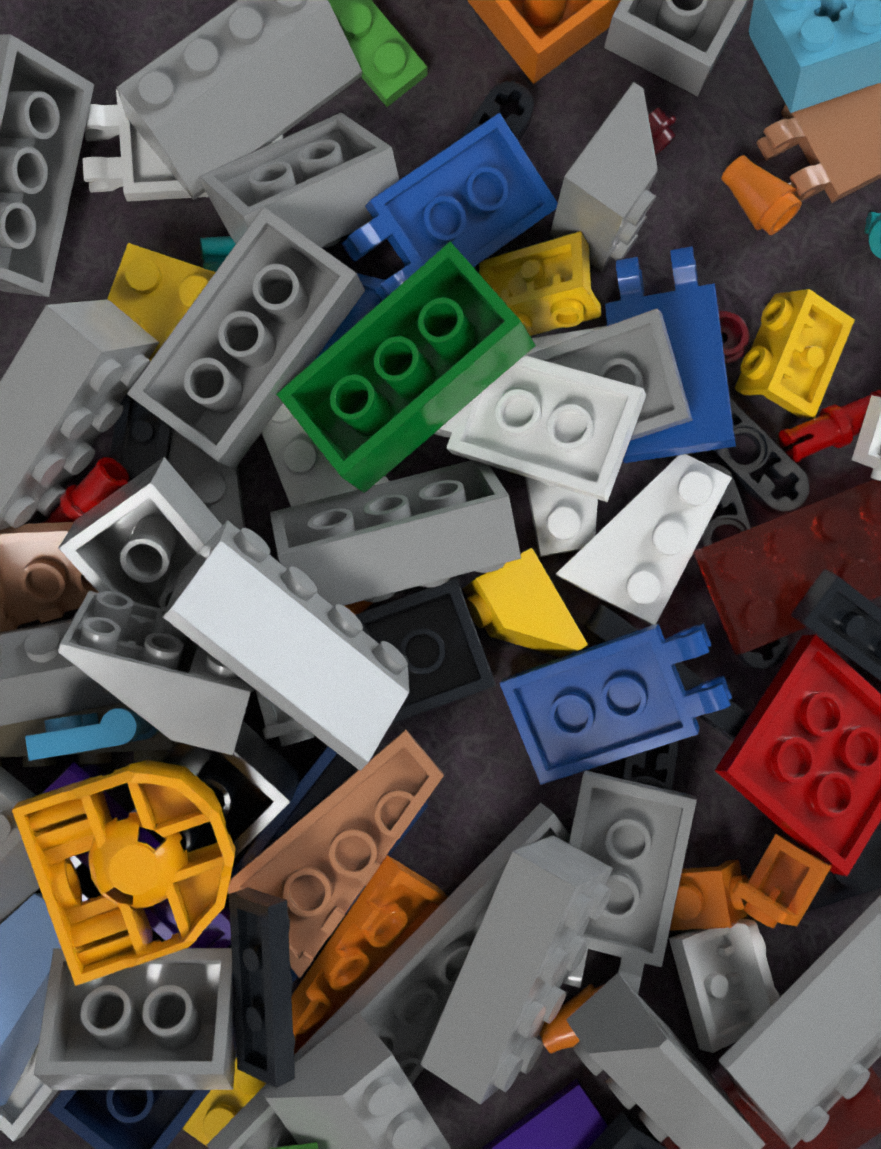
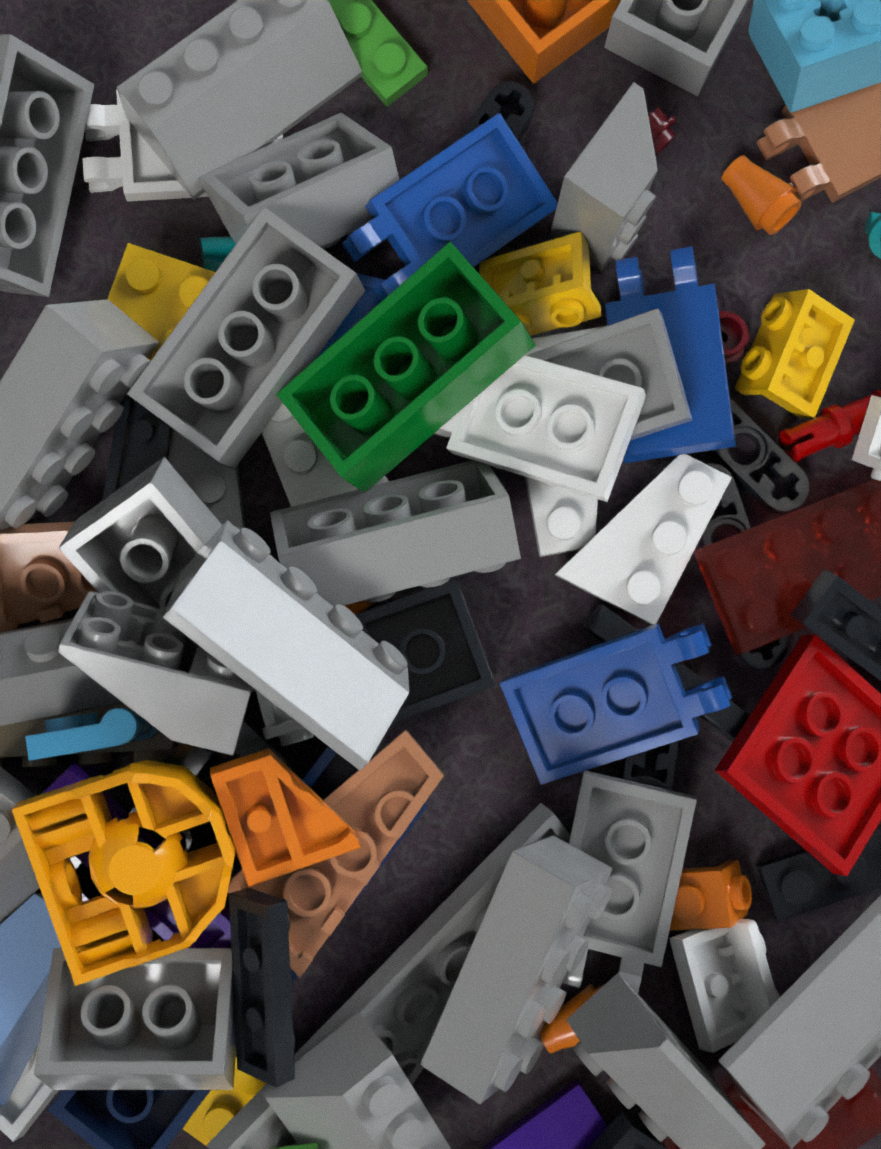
(95, 487): red pin -> none
(276, 817): none -> orange wing
(373, 929): orange wing -> none
(523, 608): yellow slope -> none
(782, 884): orange bracket -> none

